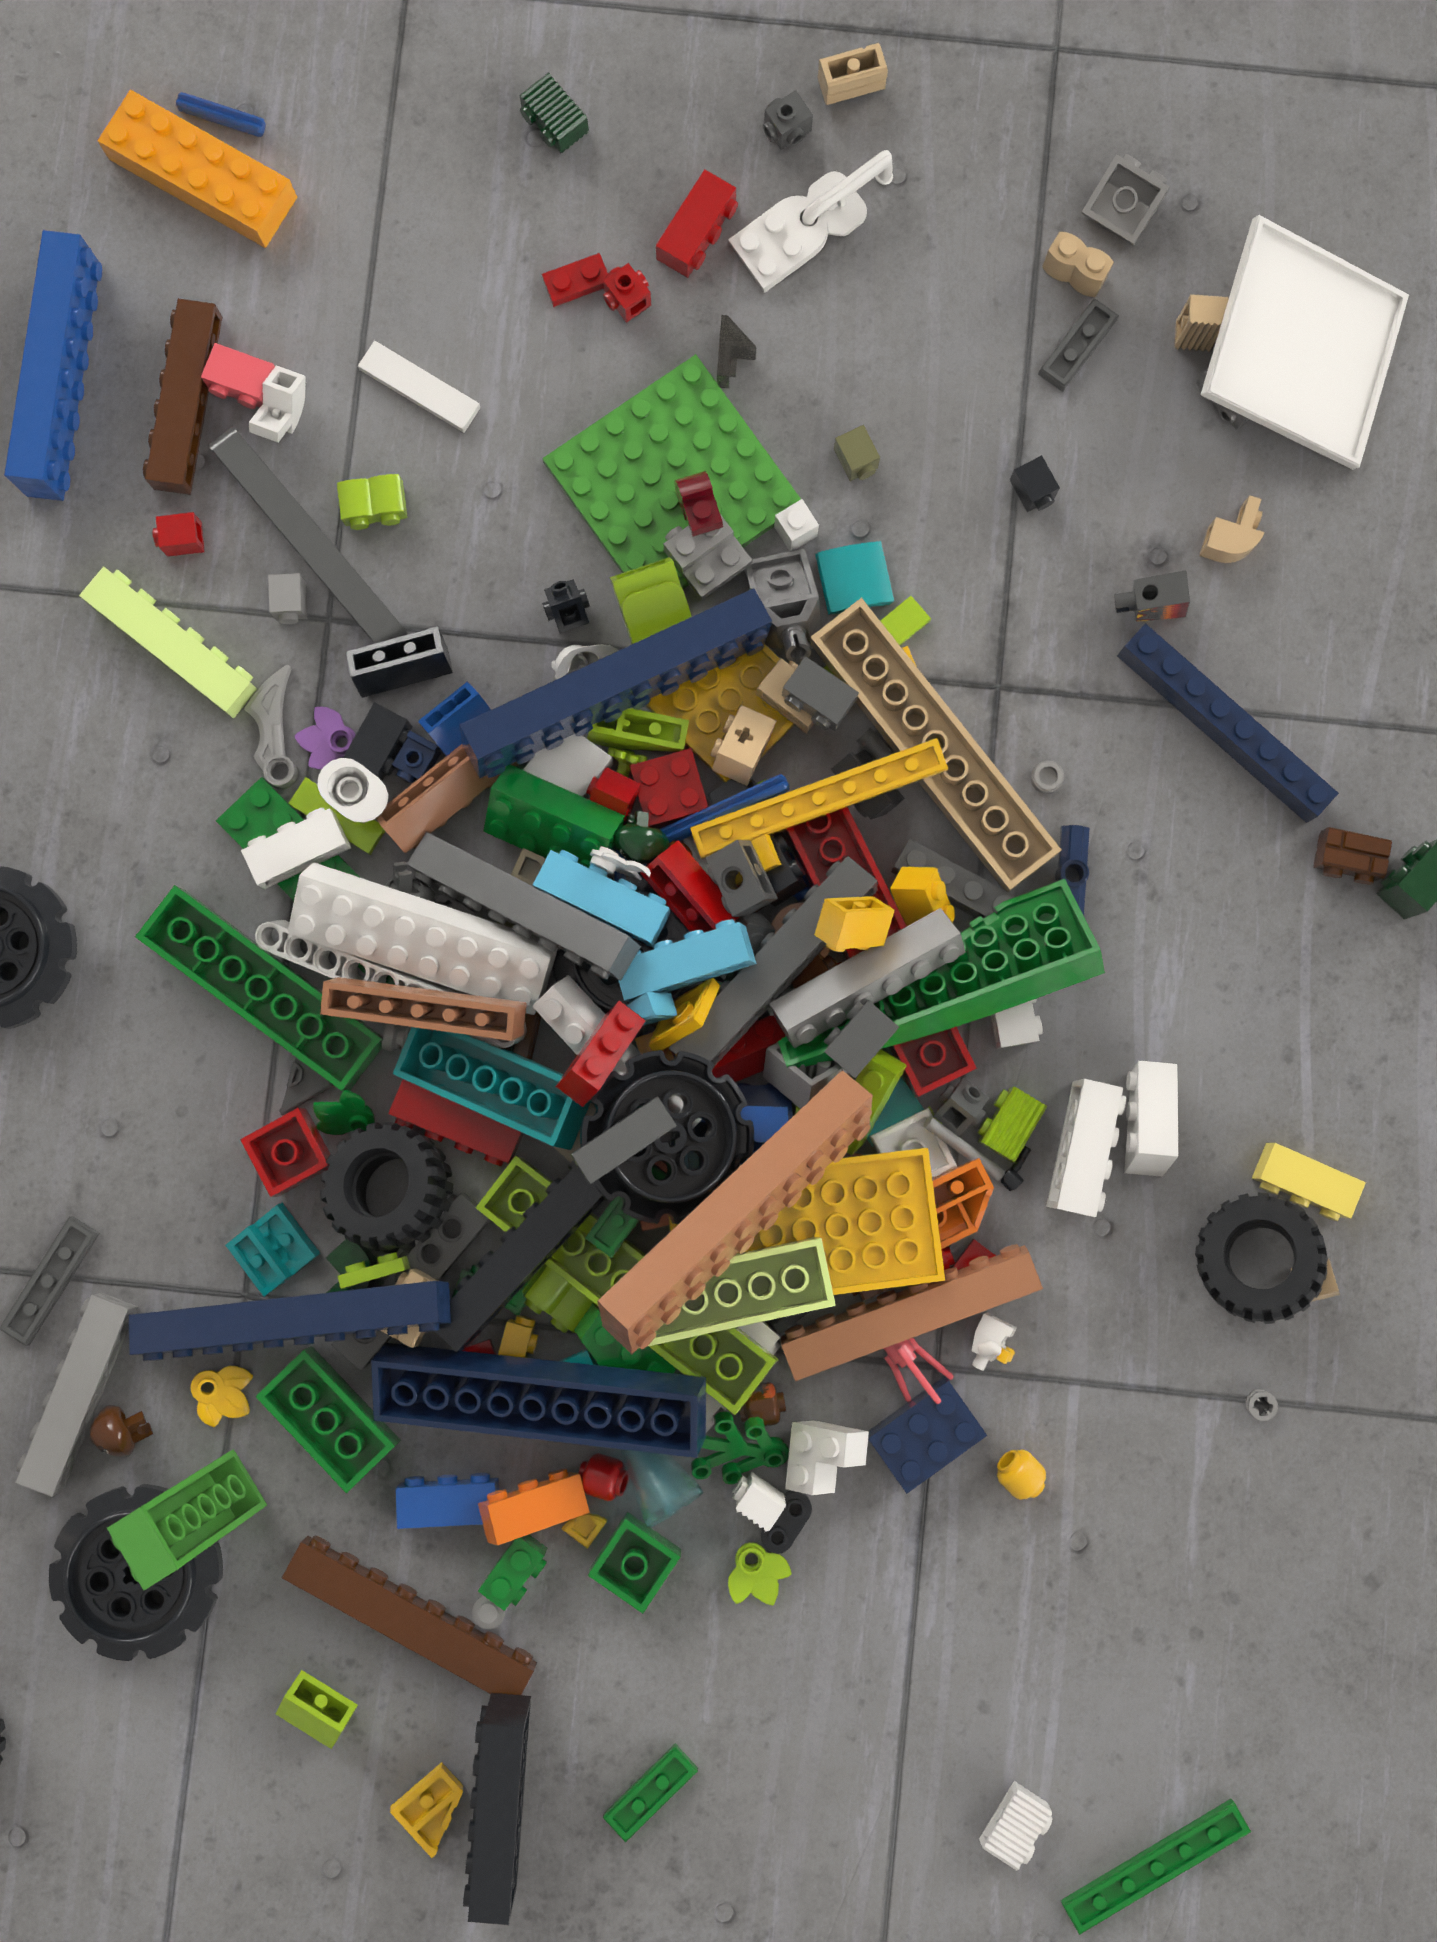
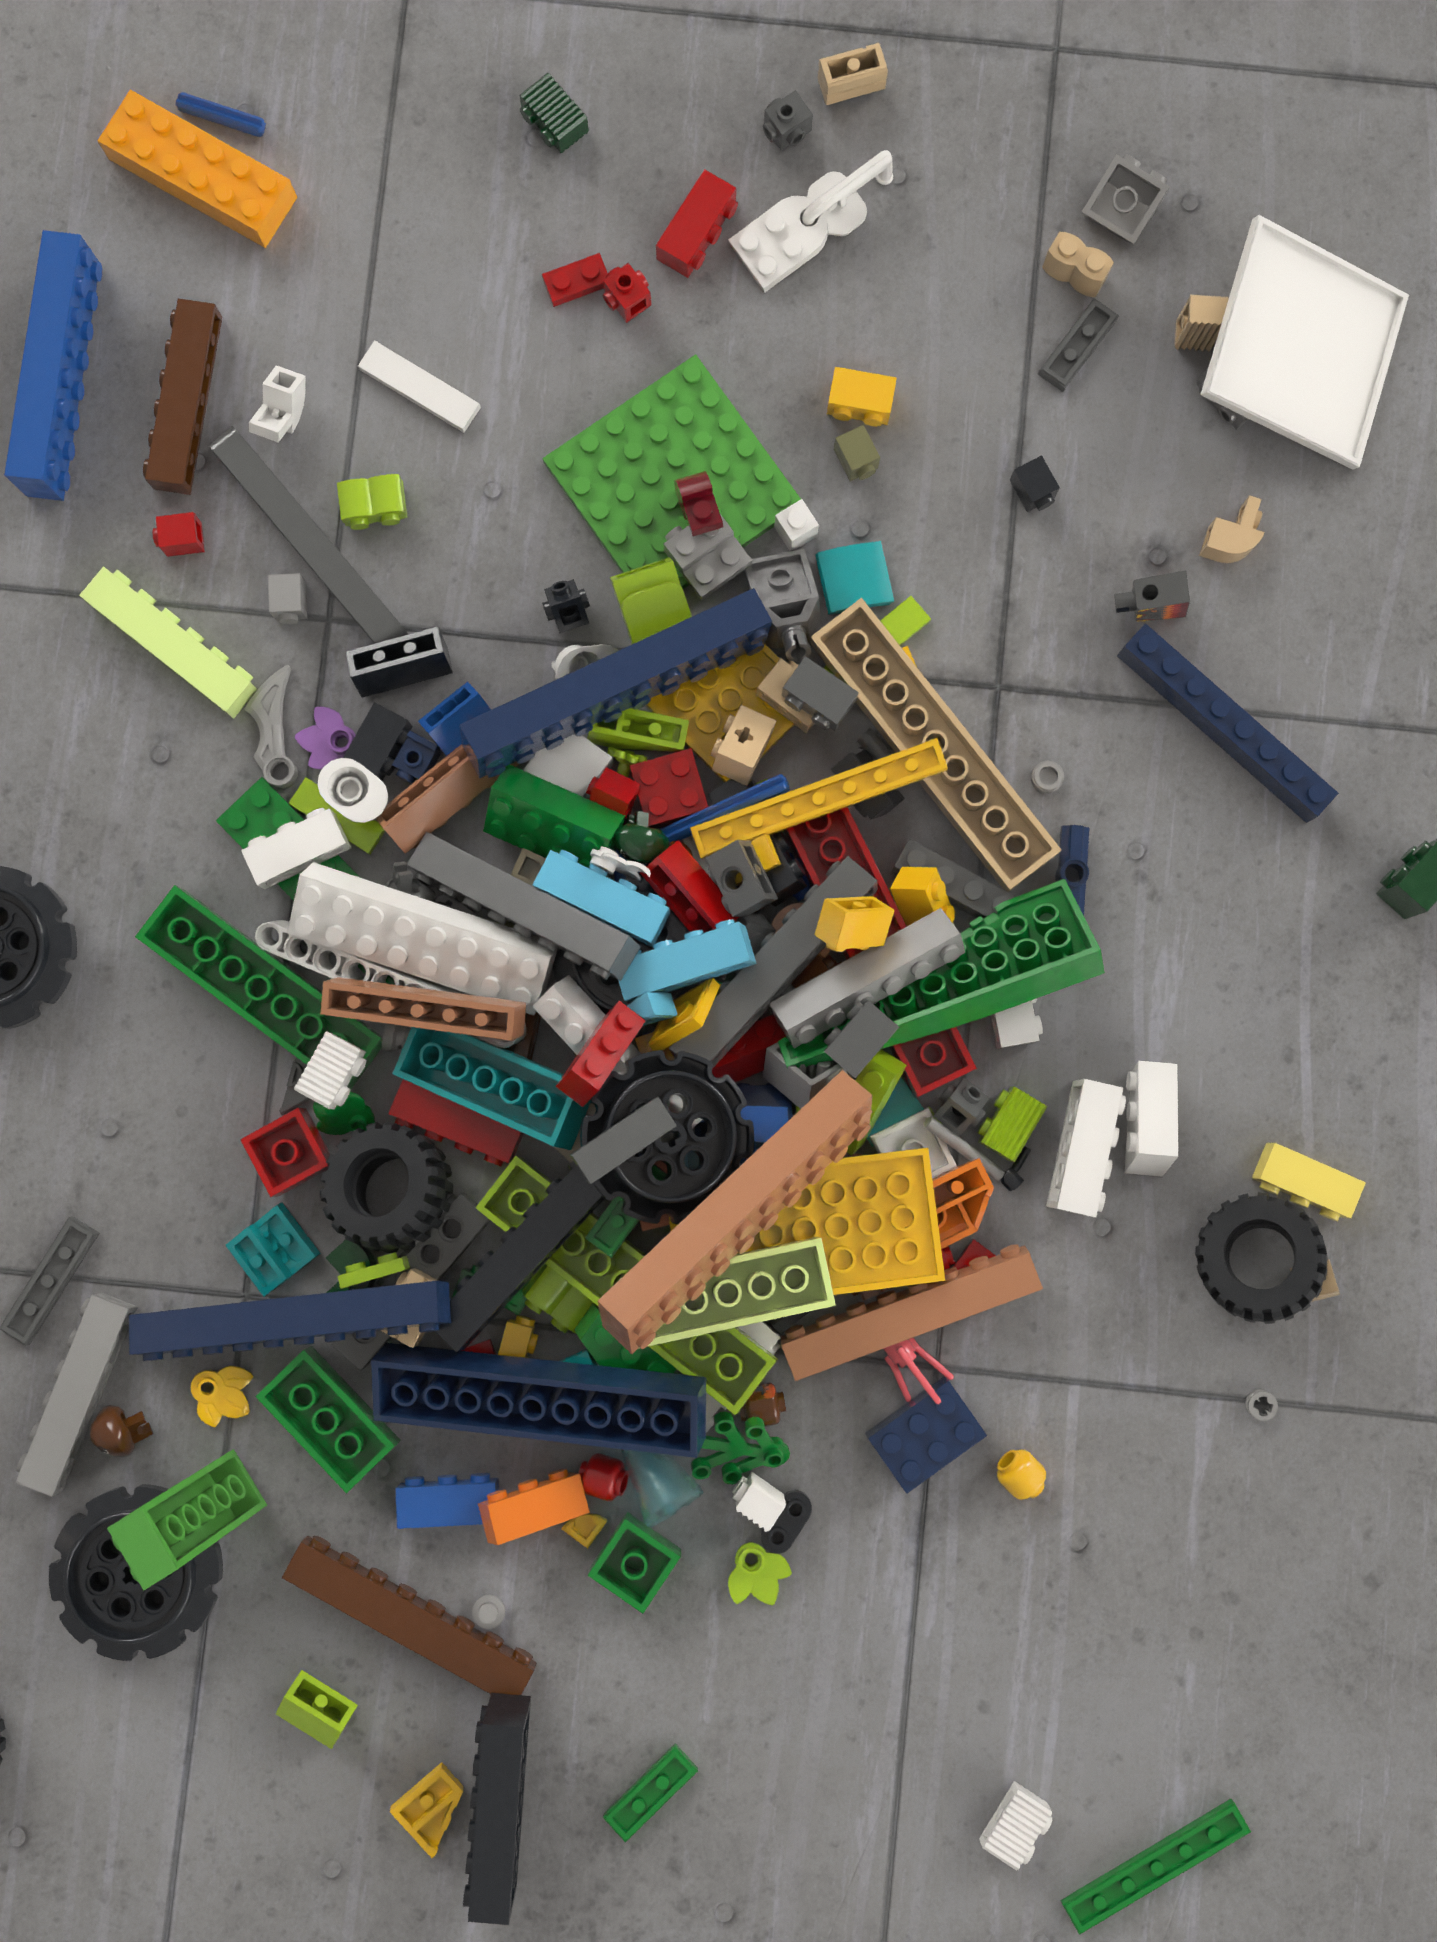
(236, 375): coral brick -> none
(331, 1071): none -> white brick
(512, 1570): green brick -> none
(732, 346): clear smoke slope -> none
(816, 1453): white brick -> none
(861, 396): none -> yellow brick
(990, 1341): white piece -> none
(1352, 855): reddish brown brick -> none

